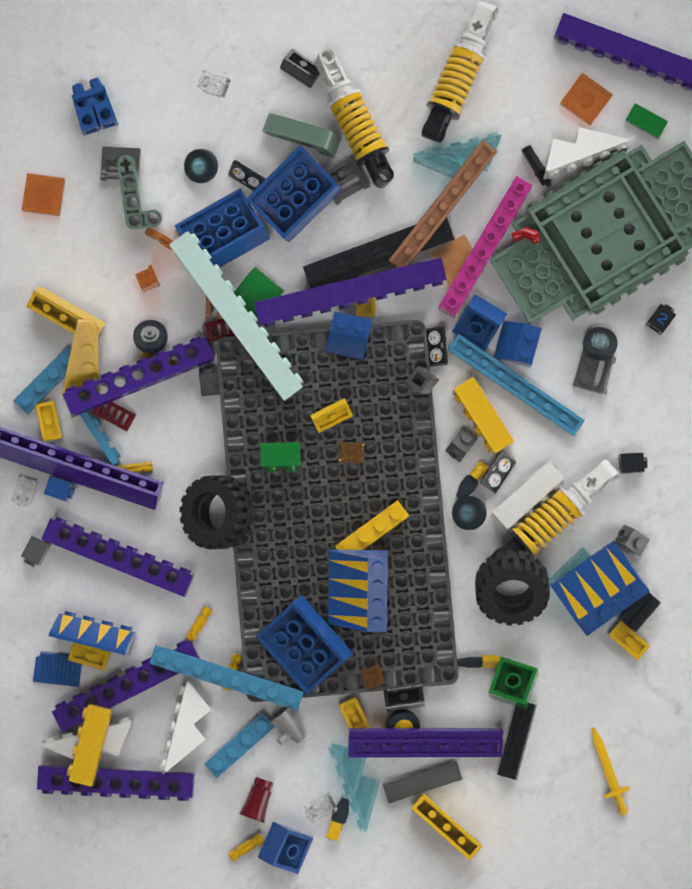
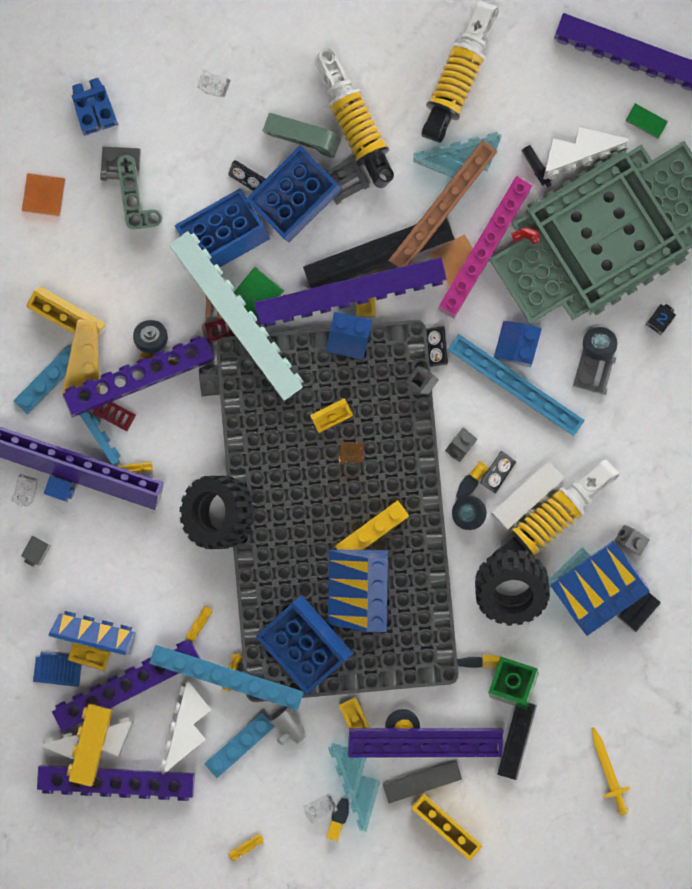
(49, 421): yellow plate -> none
(53, 535): dark purple brick -> none
(147, 279): clear orange panel -> none
(163, 239): clear orange tile -> none
(200, 166): black wheel -> none
(257, 800): dark red plant -> none
(280, 456): green brick -> none
(285, 848): blue slope -> none
(300, 68): black slope -> none
(372, 676): clear orange panel -> none
(404, 698): black brick -> none
(479, 322): blue slope -> none
(483, 416): yellow brick -> none
(586, 99): clear orange tile -> none
(628, 640): yellow plate -> none
(632, 463): black brick -> none

